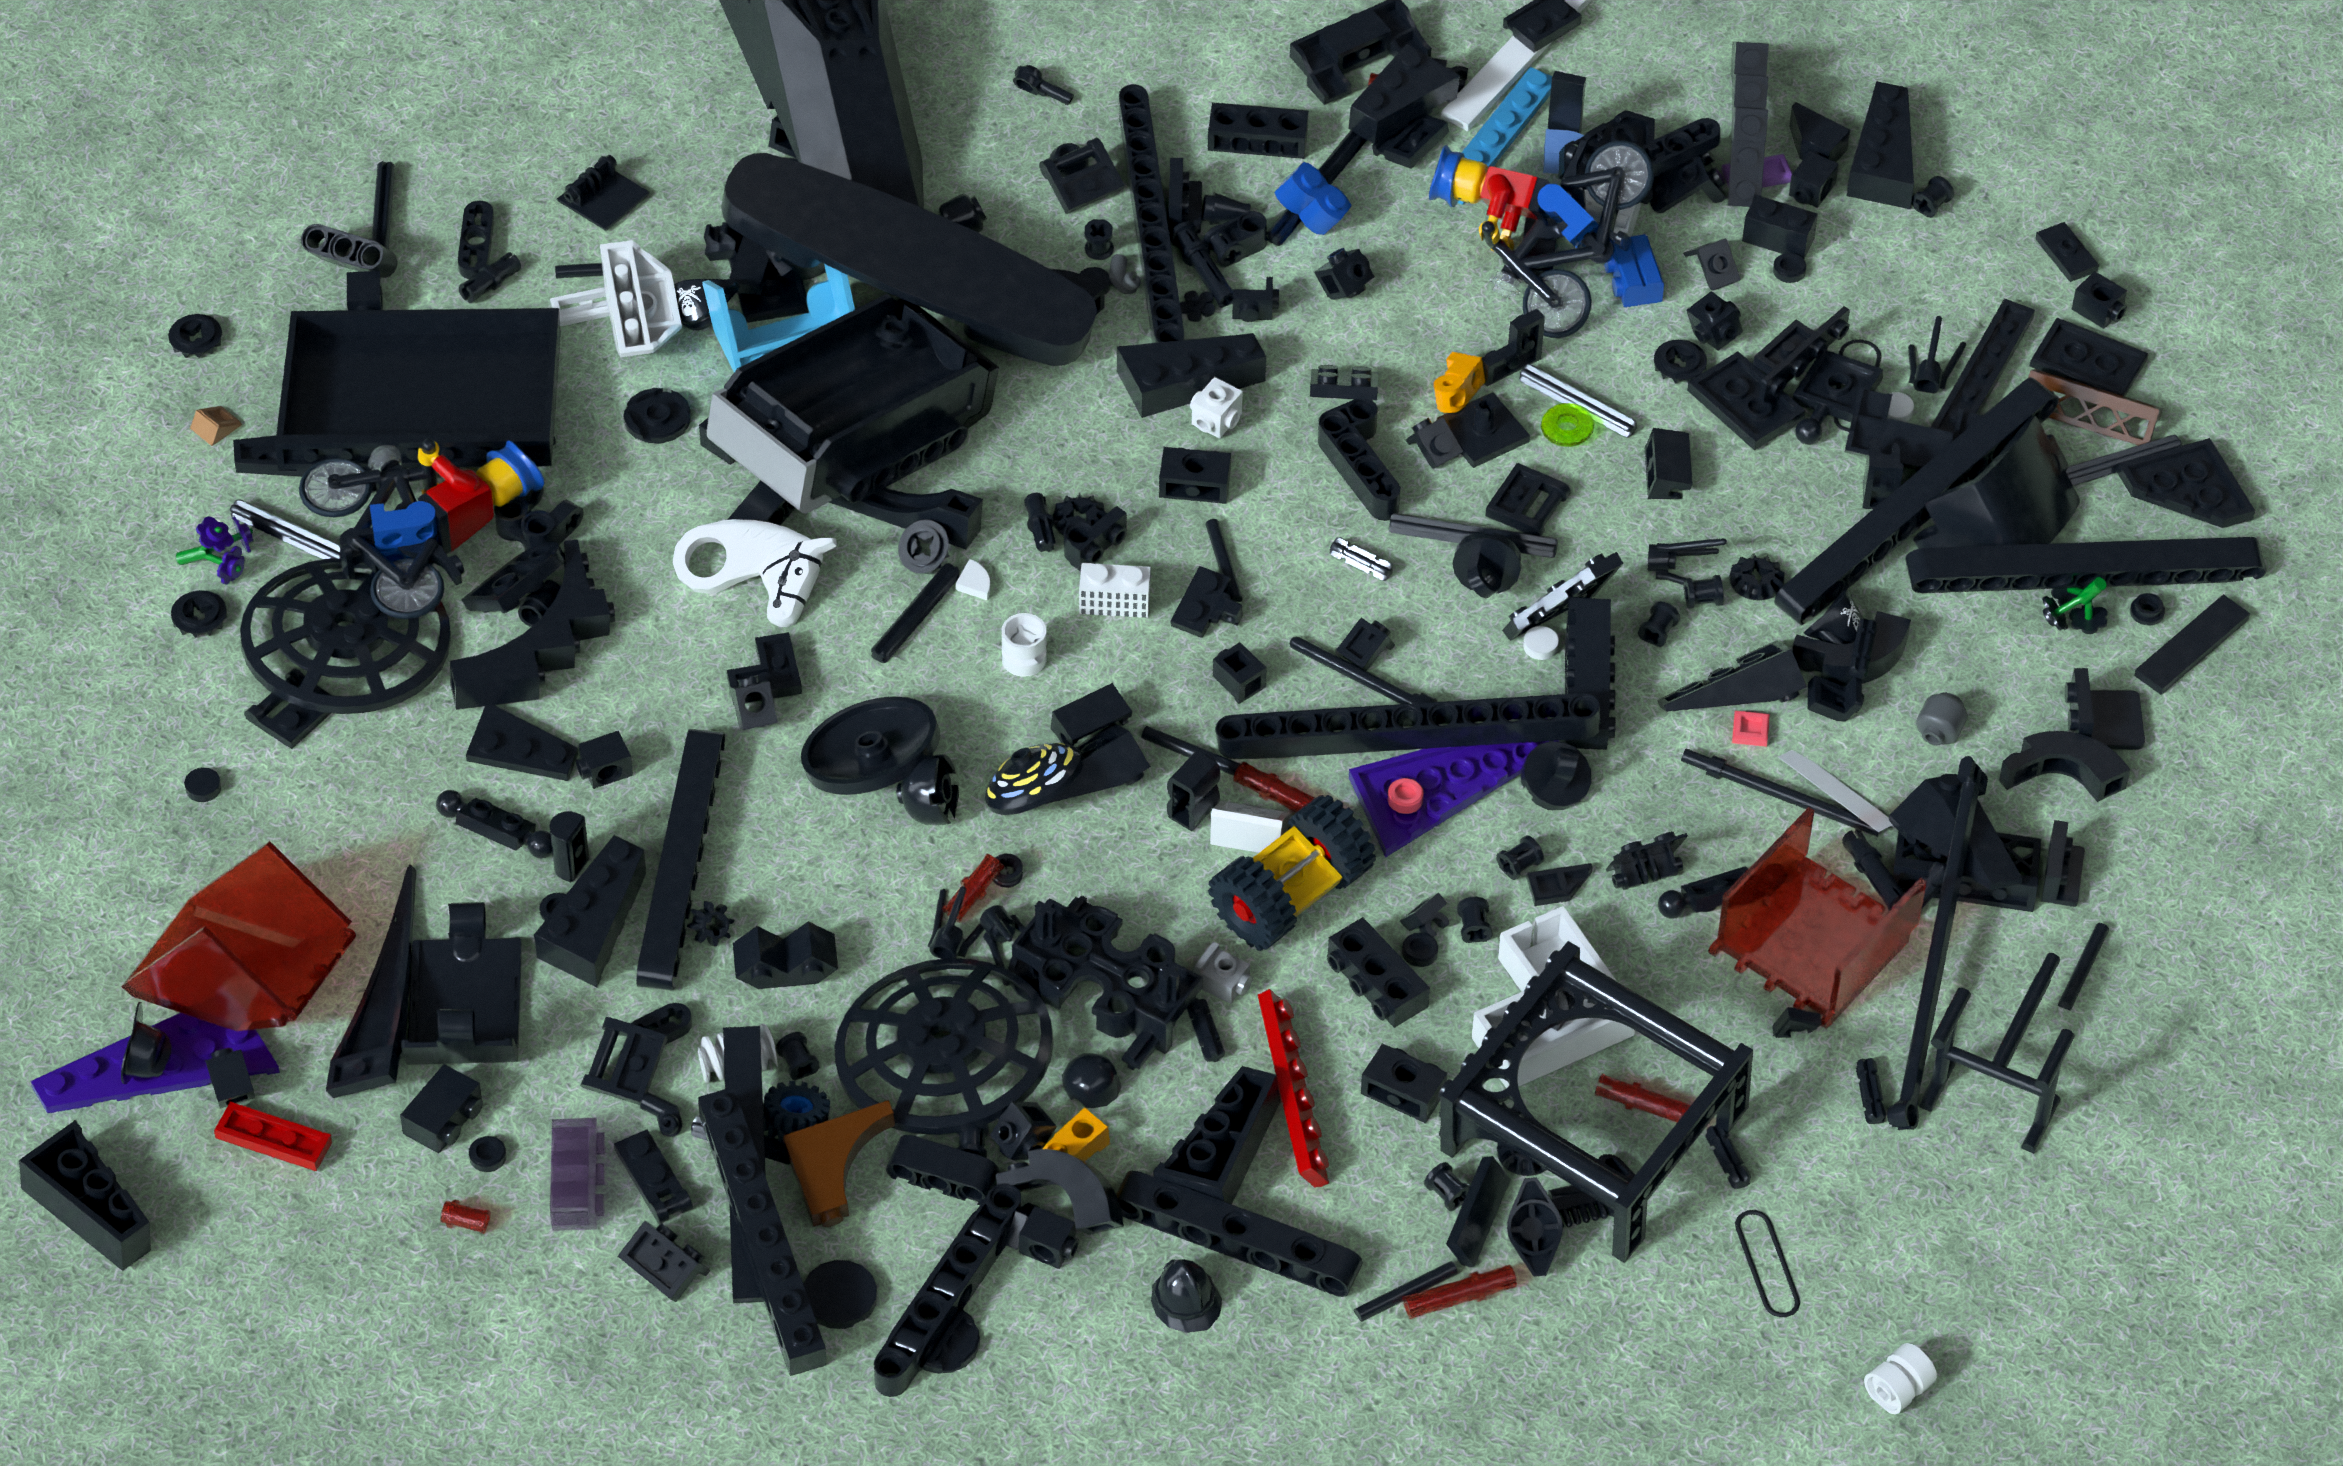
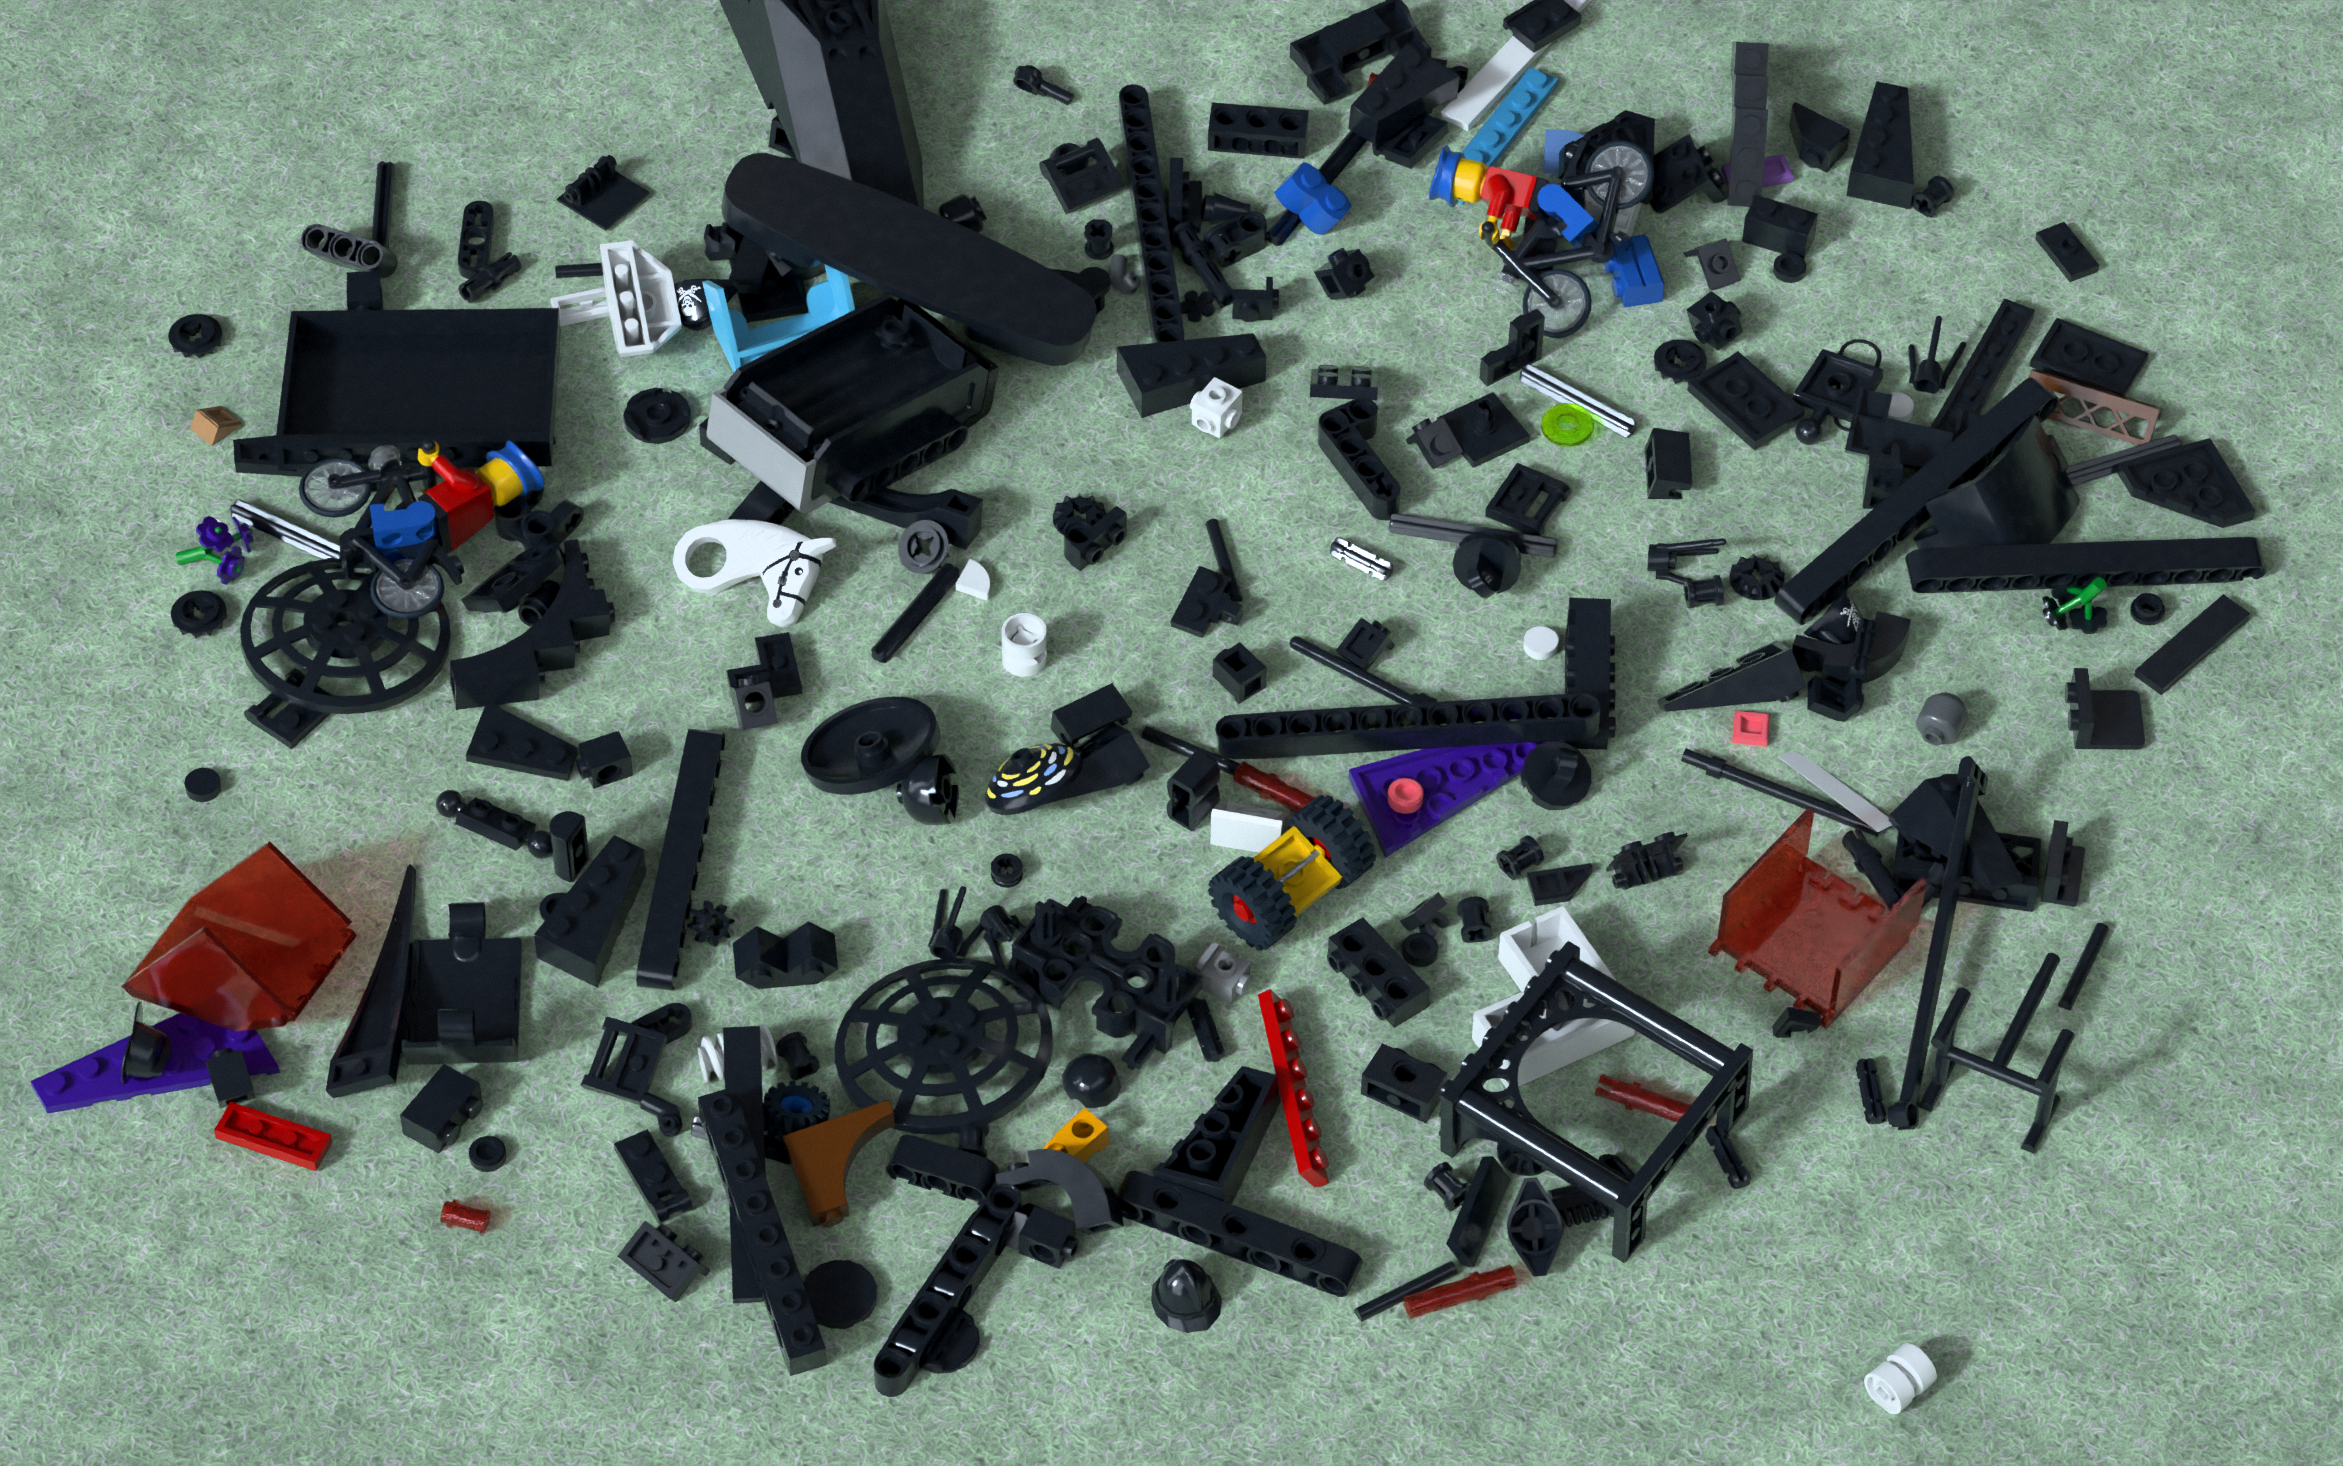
(84, 1195): black wedge -> none
(576, 1174): clear purple brick -> none
(976, 885): clear red pin -> none
(1022, 1129): black brick -> none
(1040, 522): black axle -> none
(1114, 590): white brick -> none
(1194, 475): black brick -> none
(1458, 383): light orange leg -> none
(1566, 102): black tile -> none
(1582, 585): black plate -> none
(1662, 618): black bush -> none
(1699, 895): black plate -> none
(1703, 132): black beam -> none
(1781, 1258): black piece -> none
(1793, 351): black bracket -> none
(1813, 179): black brick -> none
(2067, 754): black arch -> none
(2100, 300): black brick -> none

